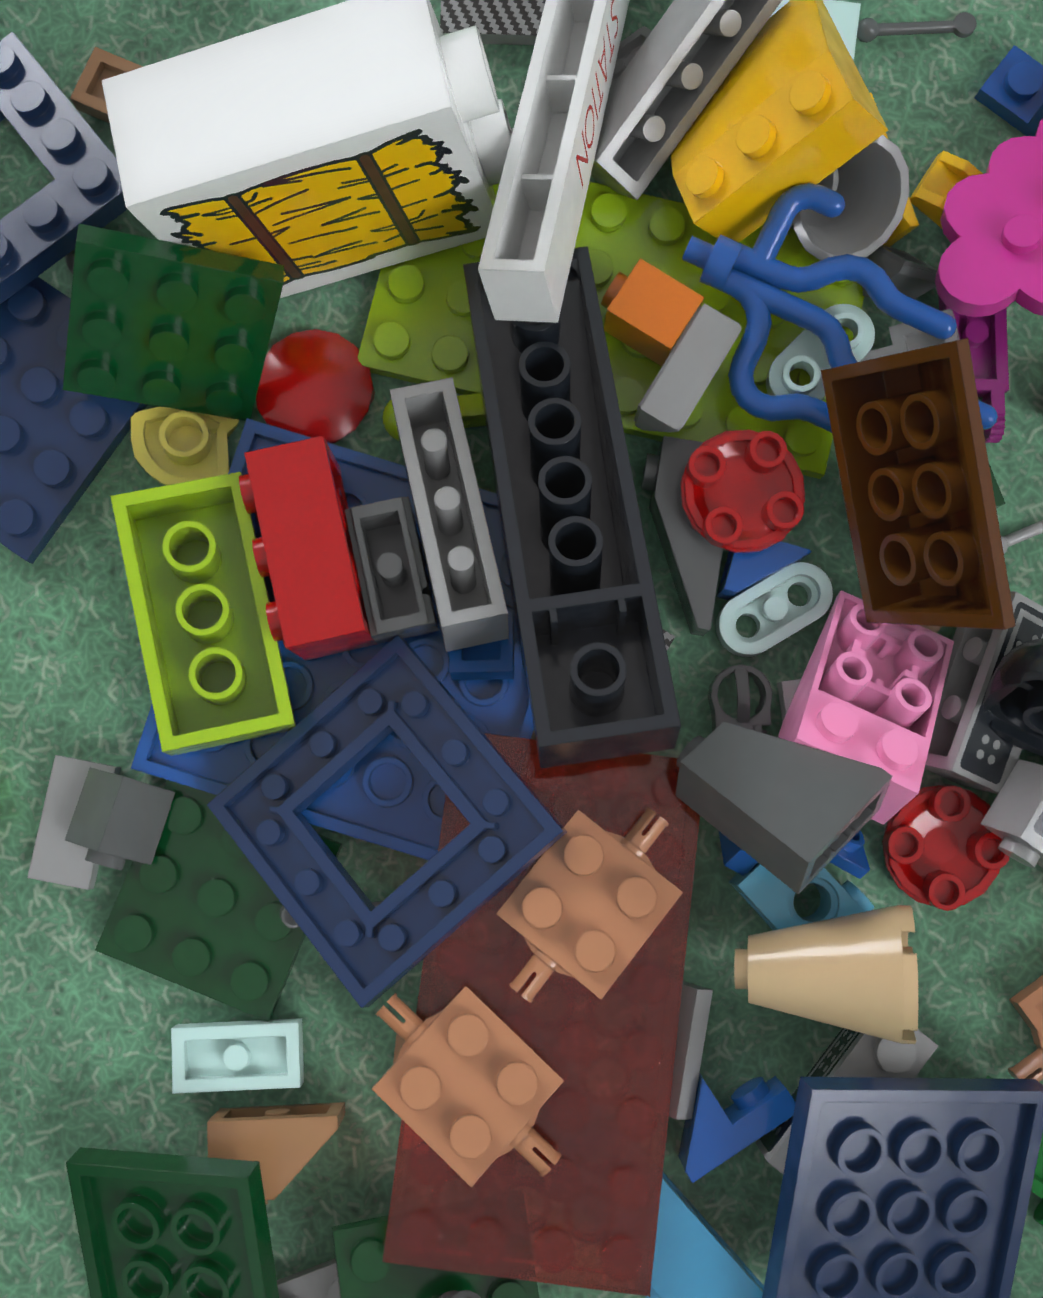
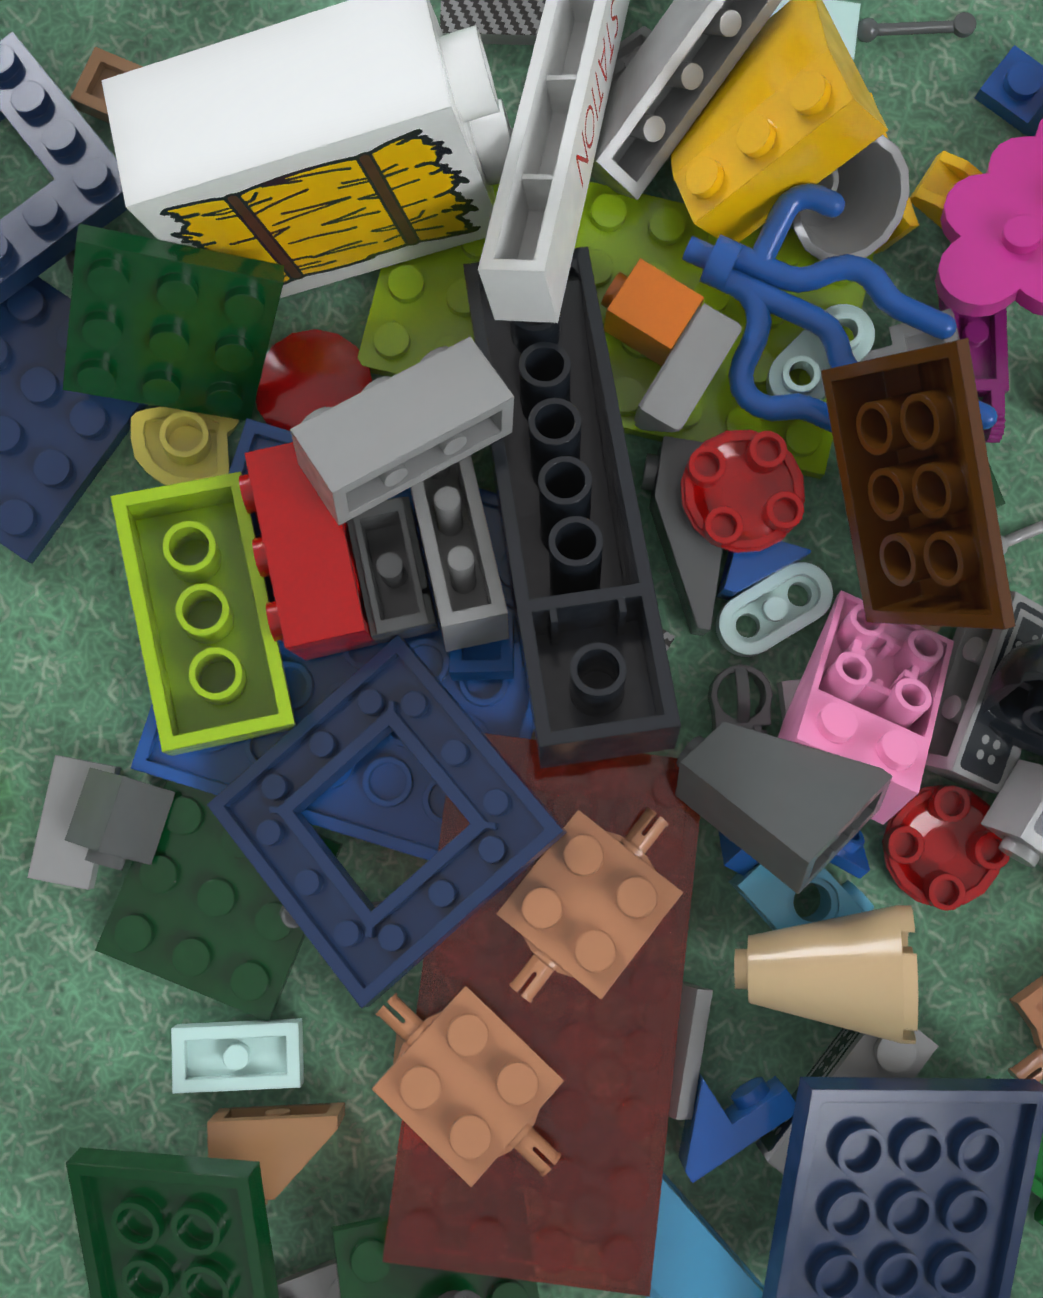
(403, 429): none -> light grey brick
(906, 271): dark grey slope -> none

